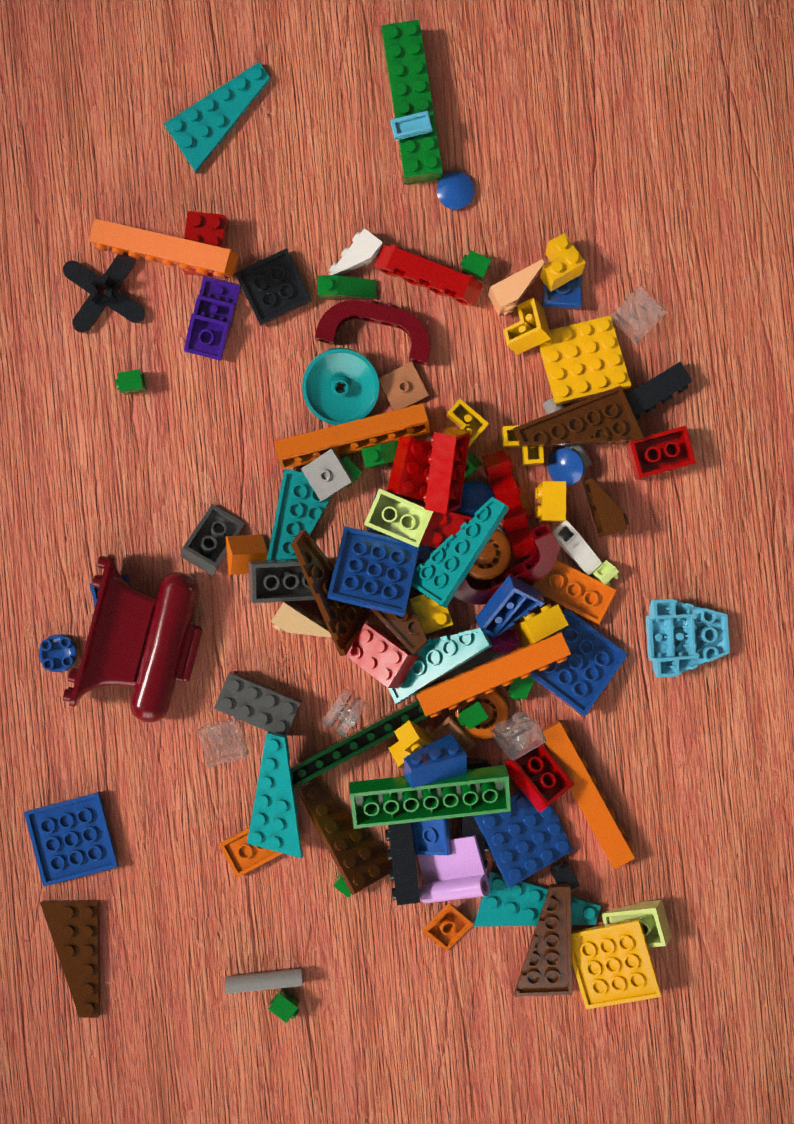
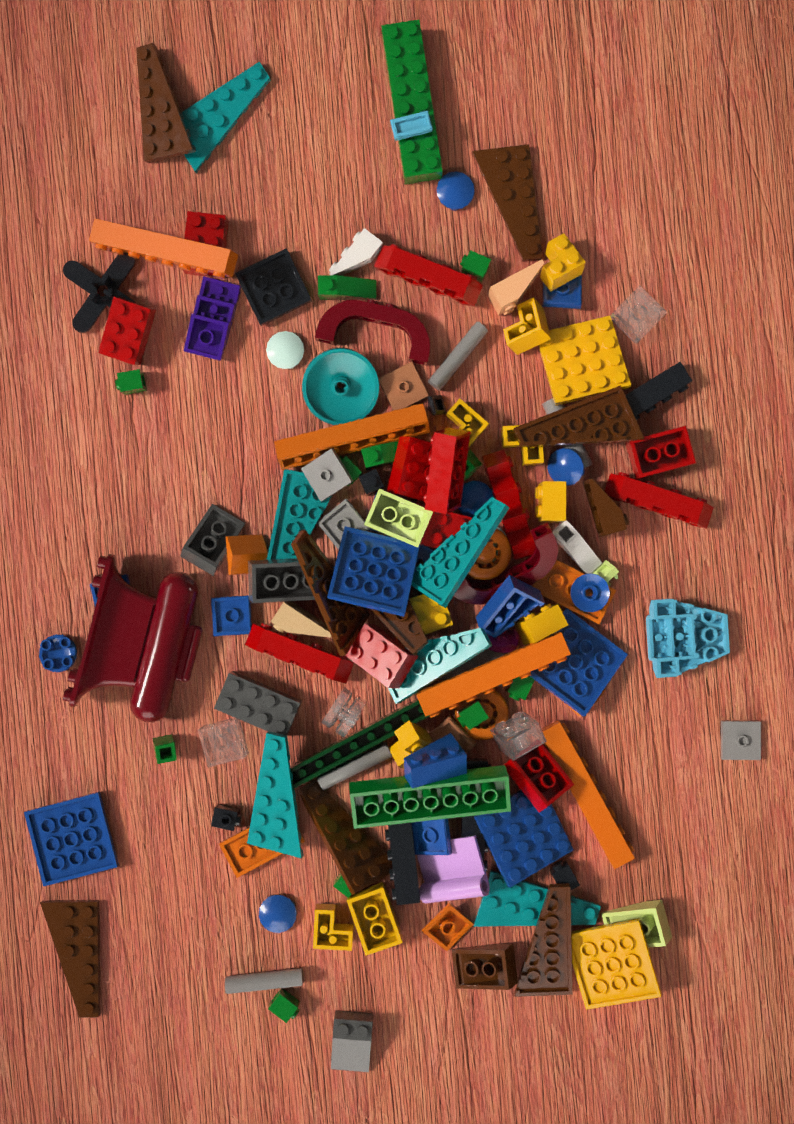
(127, 331): none -> red brick
(161, 115): none -> reddish brown wing
(164, 749): none -> green brick
(226, 817): none -> black brick
(231, 615): none -> blue plate
(277, 913): none -> blue dish
(285, 350): none -> light aqua dish
(296, 652): none -> red brick
(327, 933): none -> yellow brick
(338, 518): none -> light grey plate
(351, 1041): none -> slope
(355, 765): none -> light grey brick
(371, 482): none -> black brick
(375, 919): none -> yellow brick
(436, 405): none -> black slope
(458, 356): none -> light grey brick
(485, 967): none -> reddish brown slope
(512, 189): none -> reddish brown wing
(599, 596): none -> blue dish
(659, 500): none -> red brick
(741, 740): none -> light grey plate

